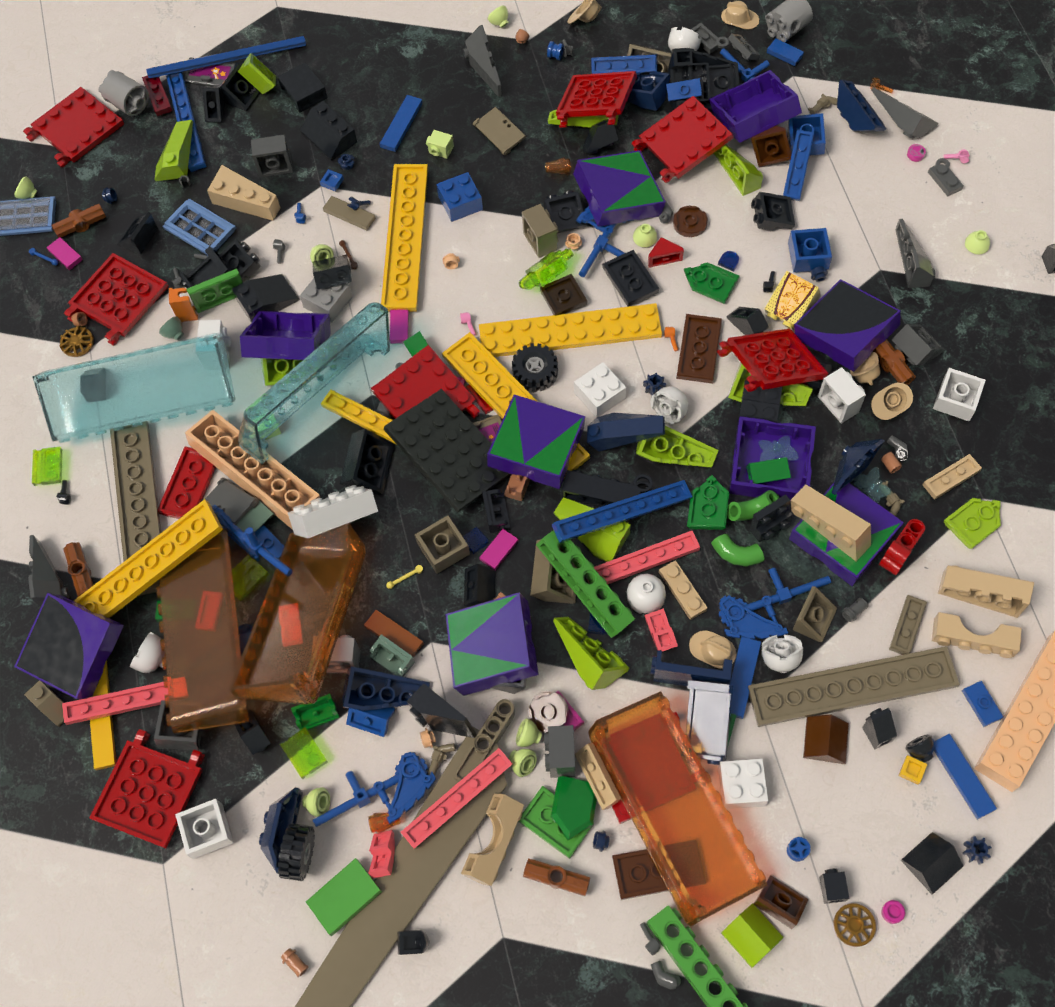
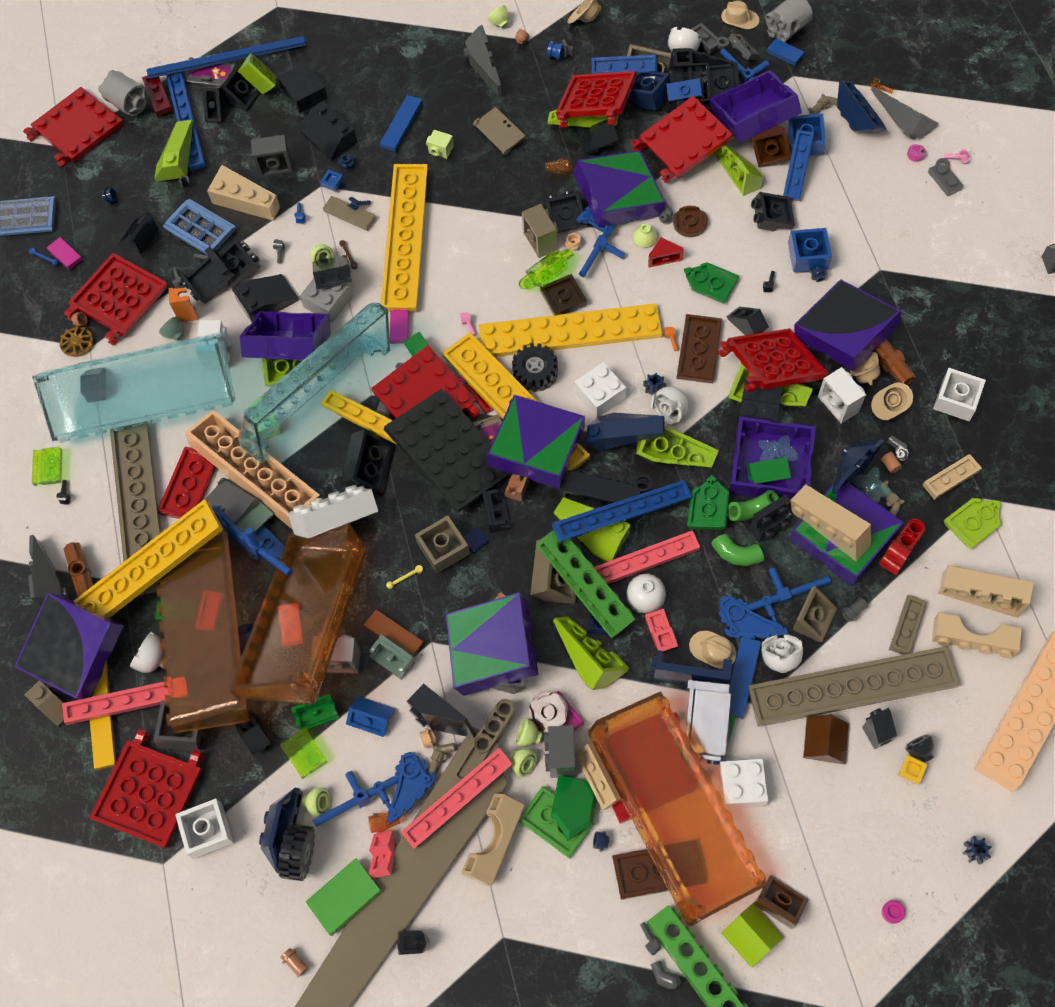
(25, 189): yellowish green brick -> none
(78, 220): dark orange piece -> none
(214, 291): bright green tile -> none
(247, 576): clear neon green plate -> none
(377, 690): dark blue wedge -> none
(451, 261): light nougat plate -> none
(459, 196): blue brick -> none
(478, 585): black panel -> none
(499, 549): dark pink tile -> none
(542, 873): dark orange piece -> none
(630, 278): black plate -> none
(683, 590): tan plate -> none
(729, 260): clear blue tile -> none
(791, 299): slope -> none
(802, 848): blue wheel -> none
(834, 886): black brick -> none
(854, 925): pearl gold wheel -> none
(915, 261): dark grey wedge -> none
(917, 344): dark grey slope -> none
(933, 862): black slope -> none
(963, 777): blue tile -> none
(977, 242): yellowish green brick -> none
(982, 704): blue plate -> none

